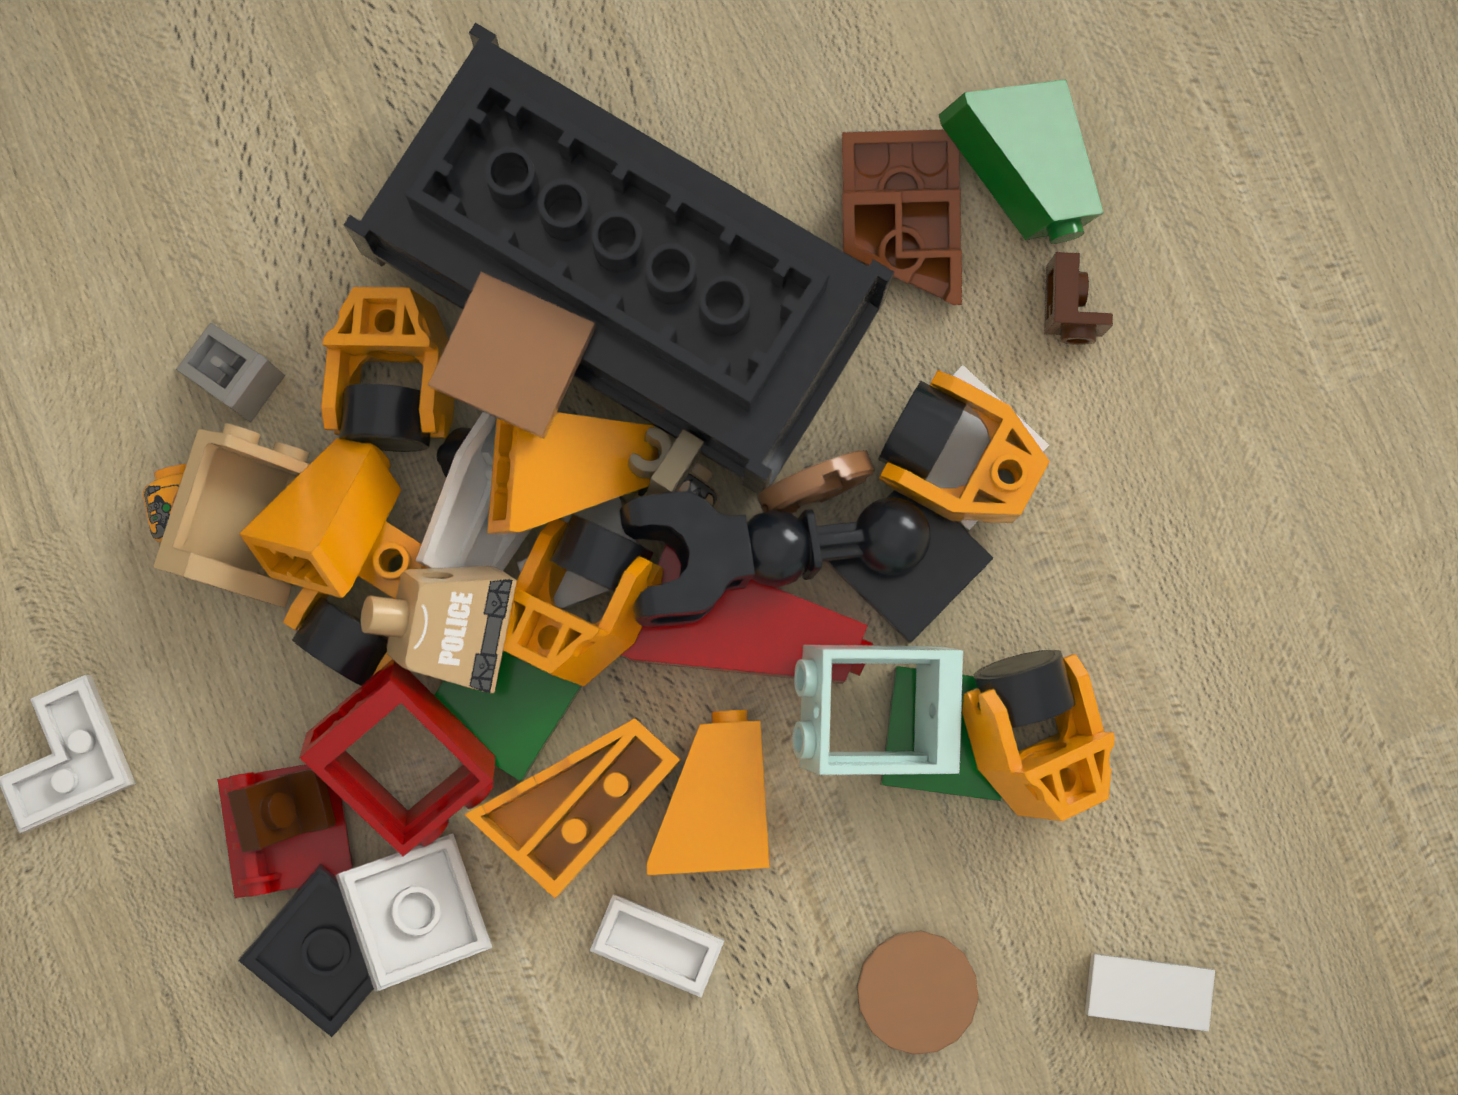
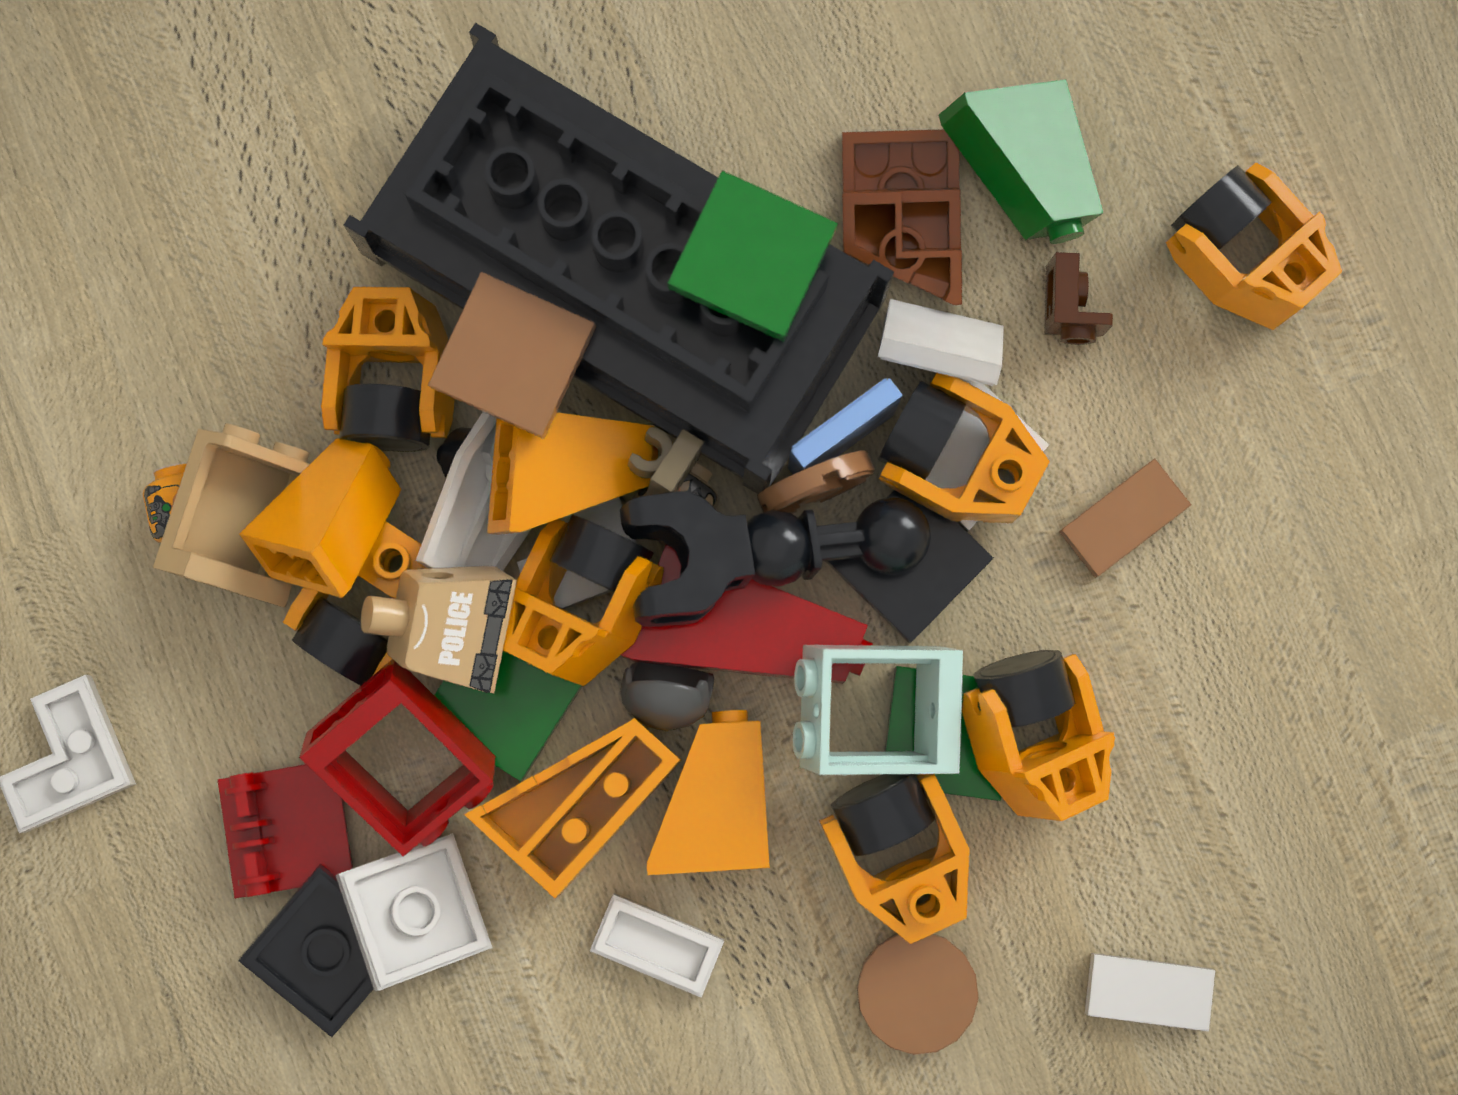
(231, 371): light grey slope -> none
(281, 809): reddish brown bracket -> none
(666, 695): none -> dark grey hair
(752, 255): none -> green tile
(846, 427): none -> light blue tile
(884, 815): none -> light orange piece
(942, 342): none -> white tile
(1125, 518): none -> medium nougat tile
(1285, 278): none -> light orange piece

